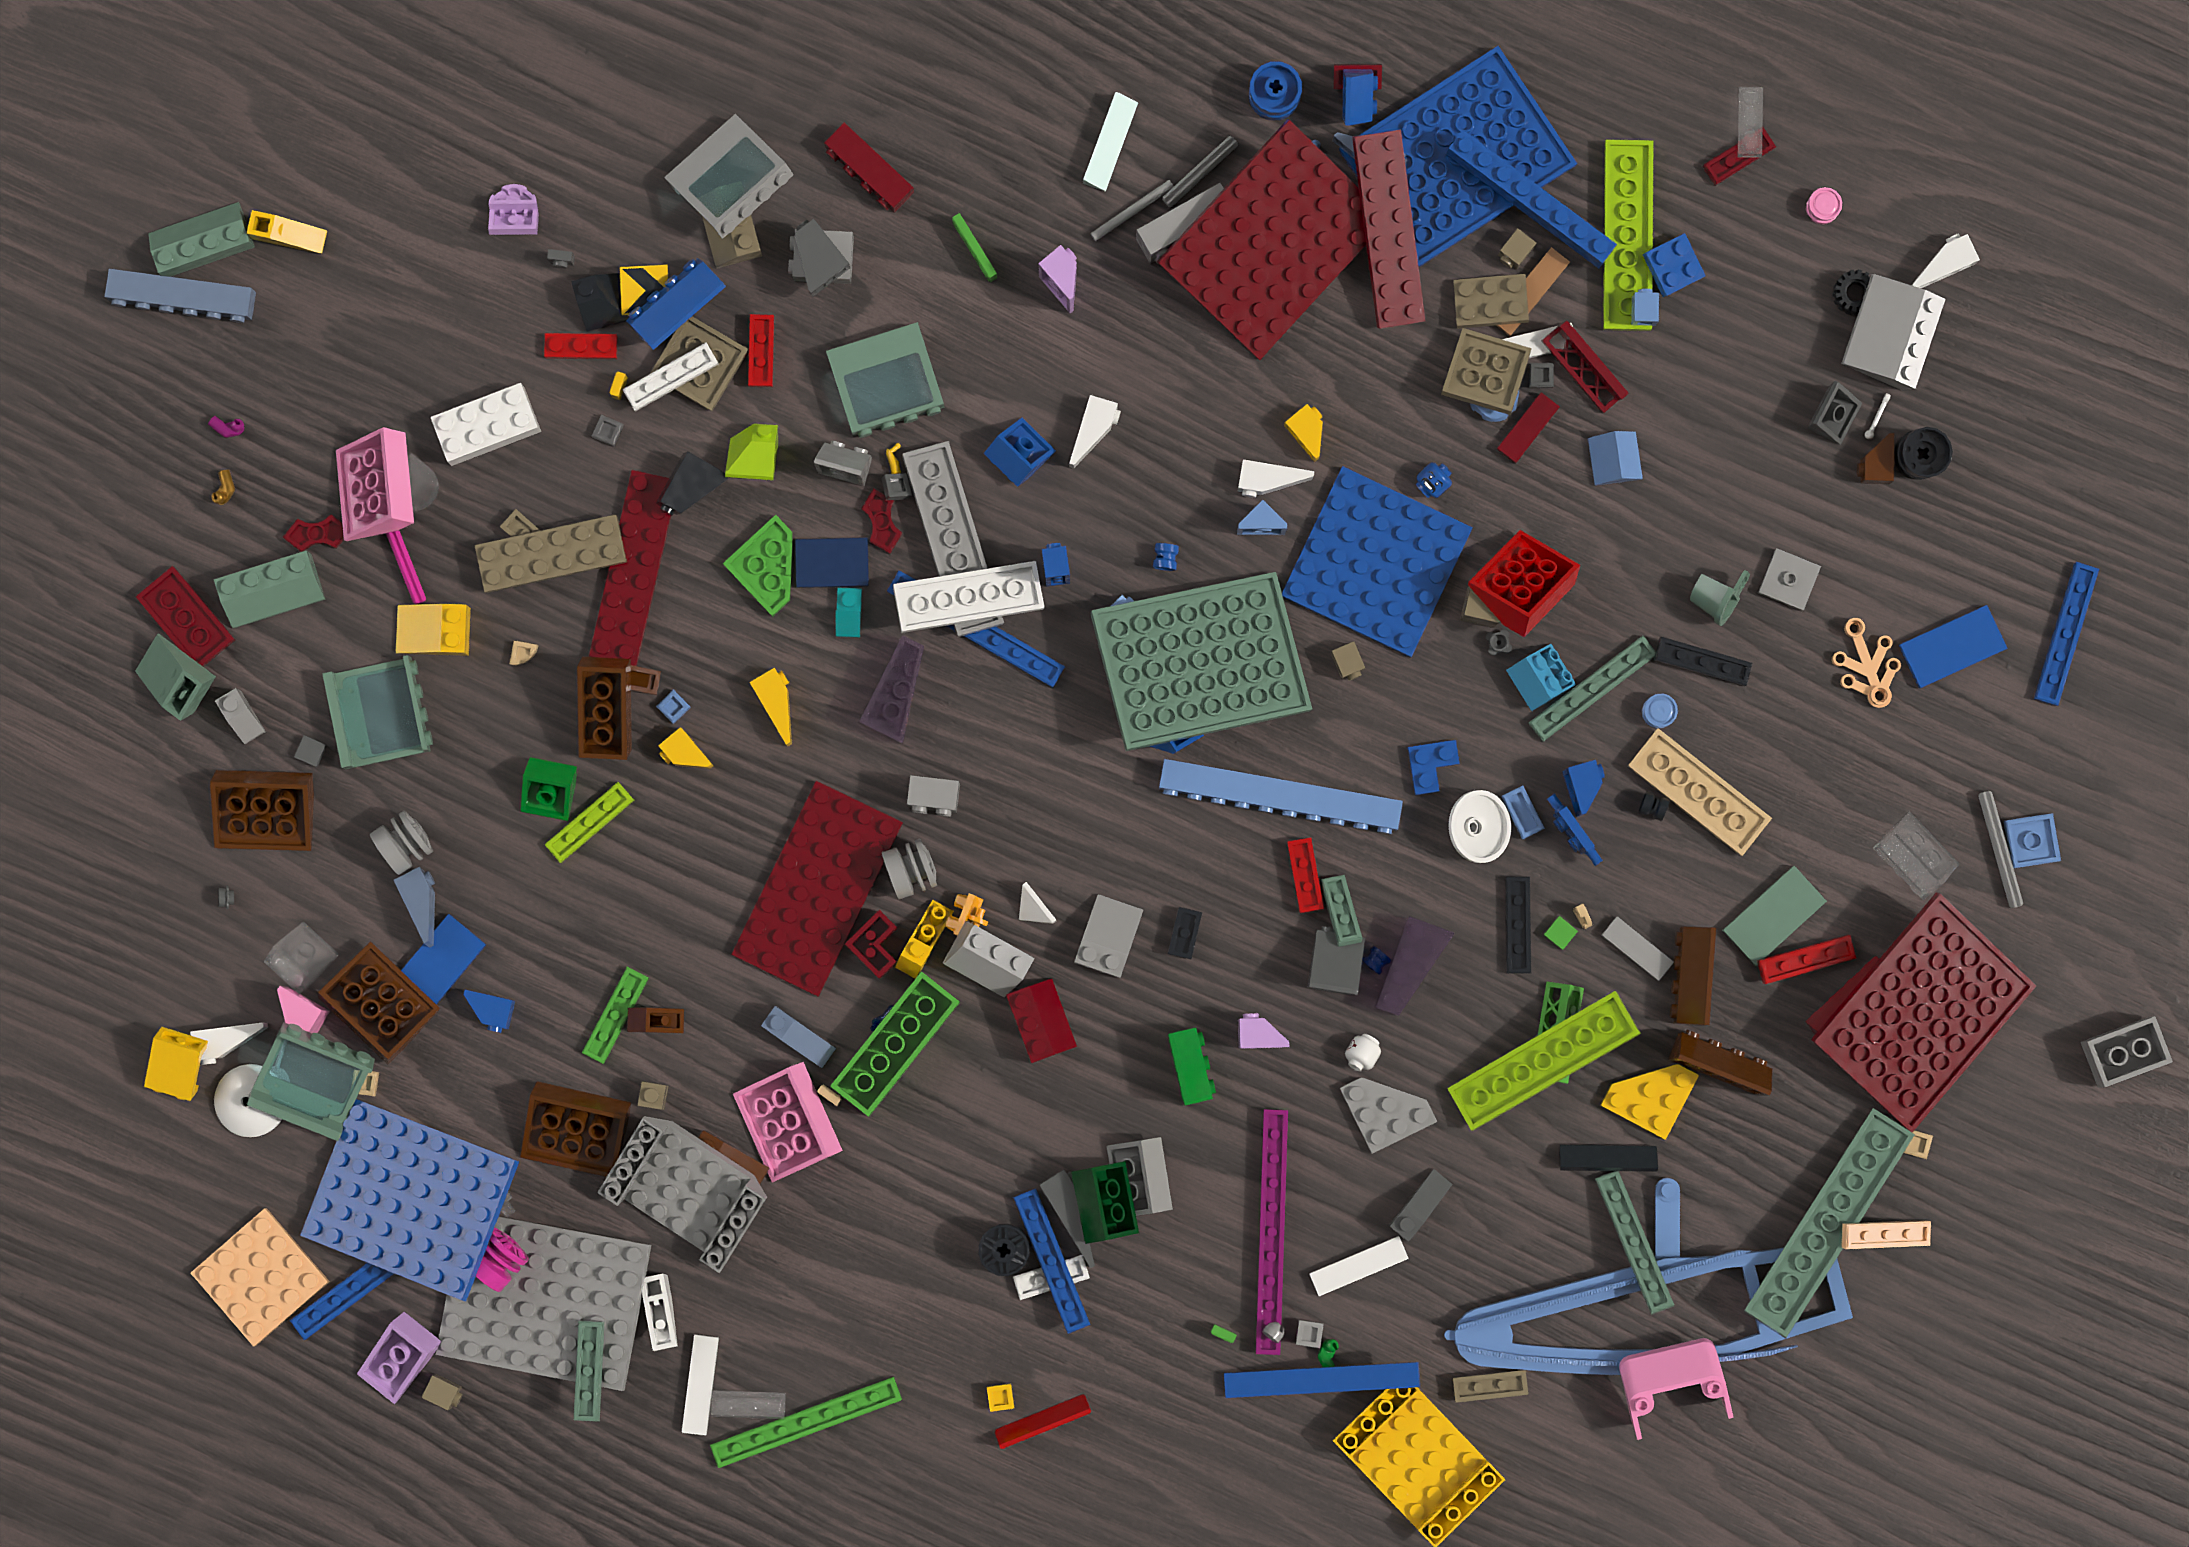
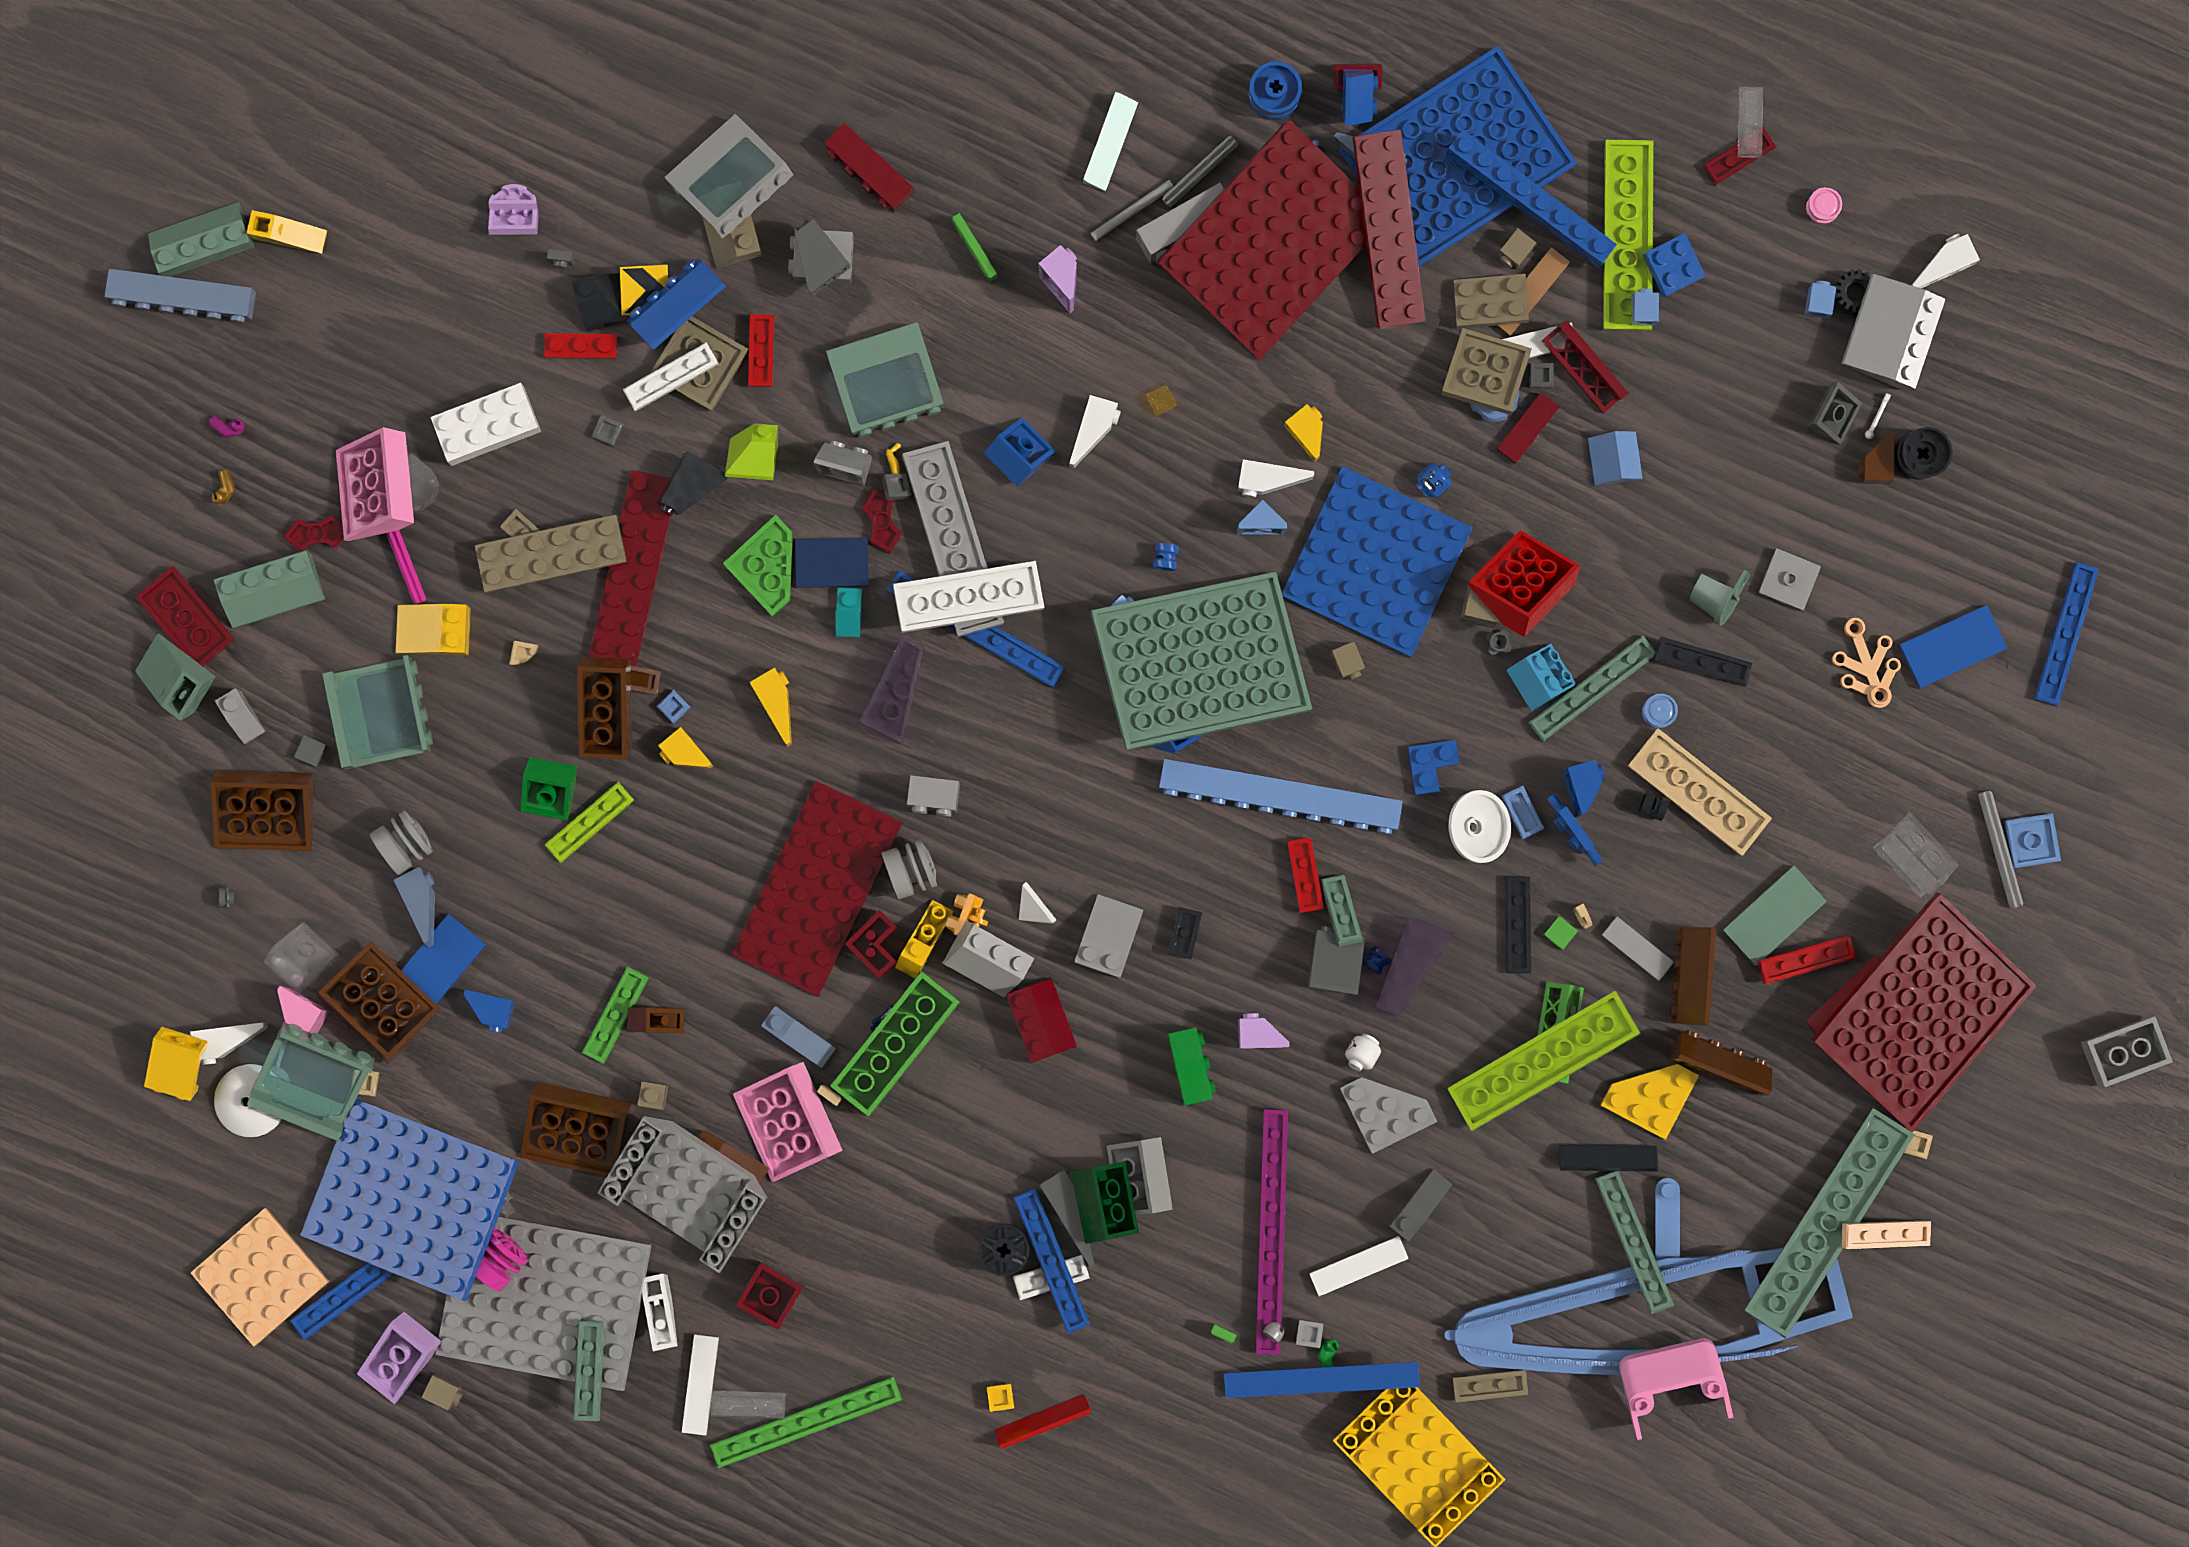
(618, 385): yellow tile -> none
(770, 1295): none -> dark red brick
(1055, 565): blue brick -> none
(1161, 400): none -> clear yellow tile
(1820, 300): none -> medium blue brick

